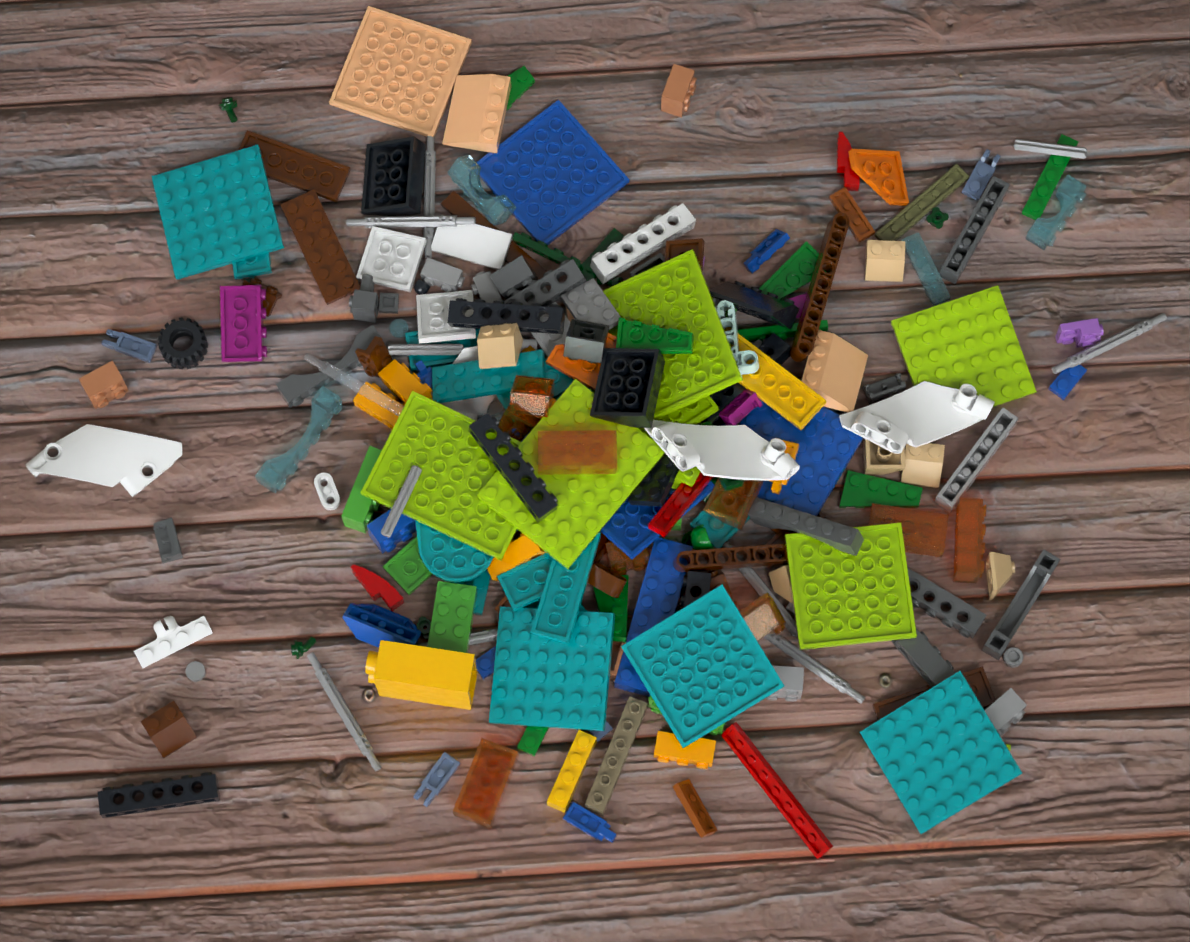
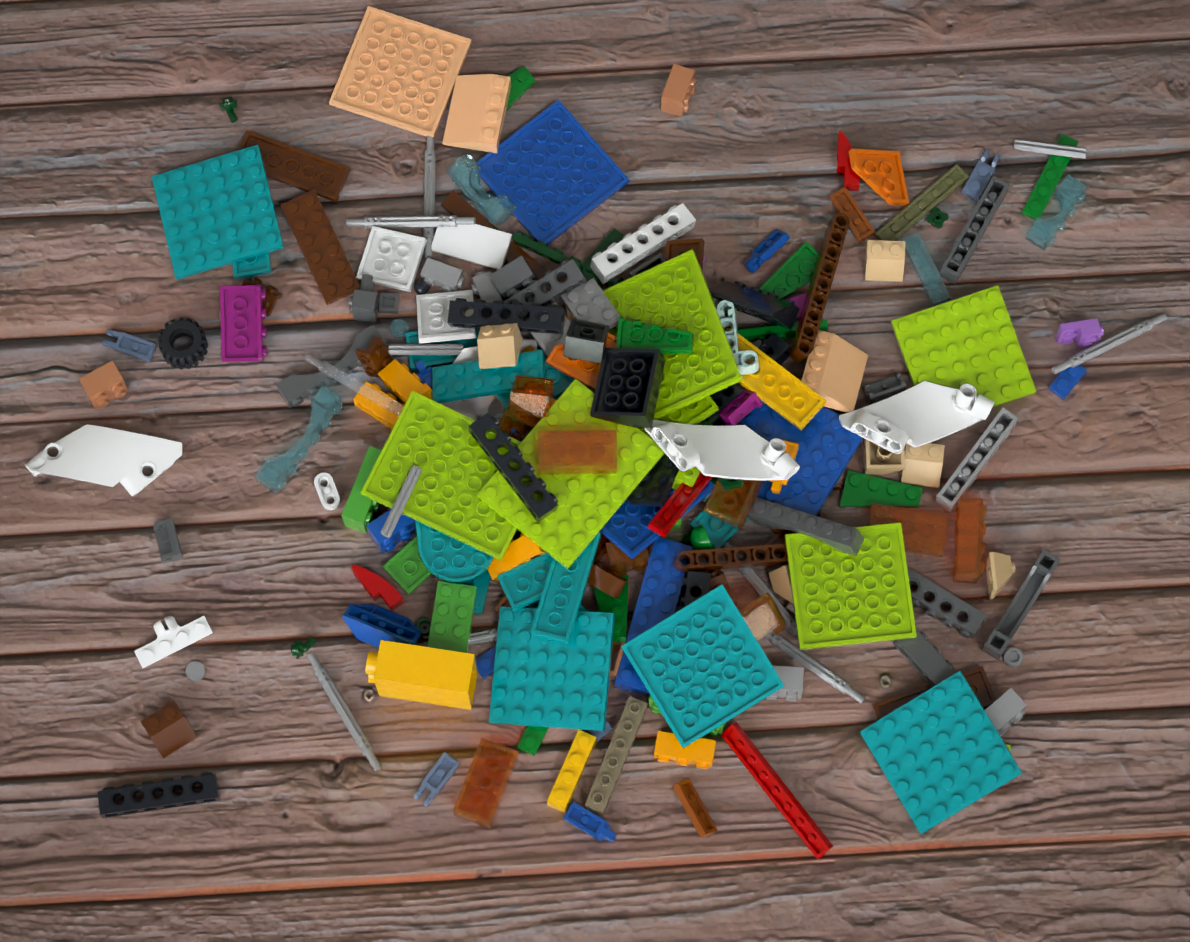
(393, 177): black slope -> none

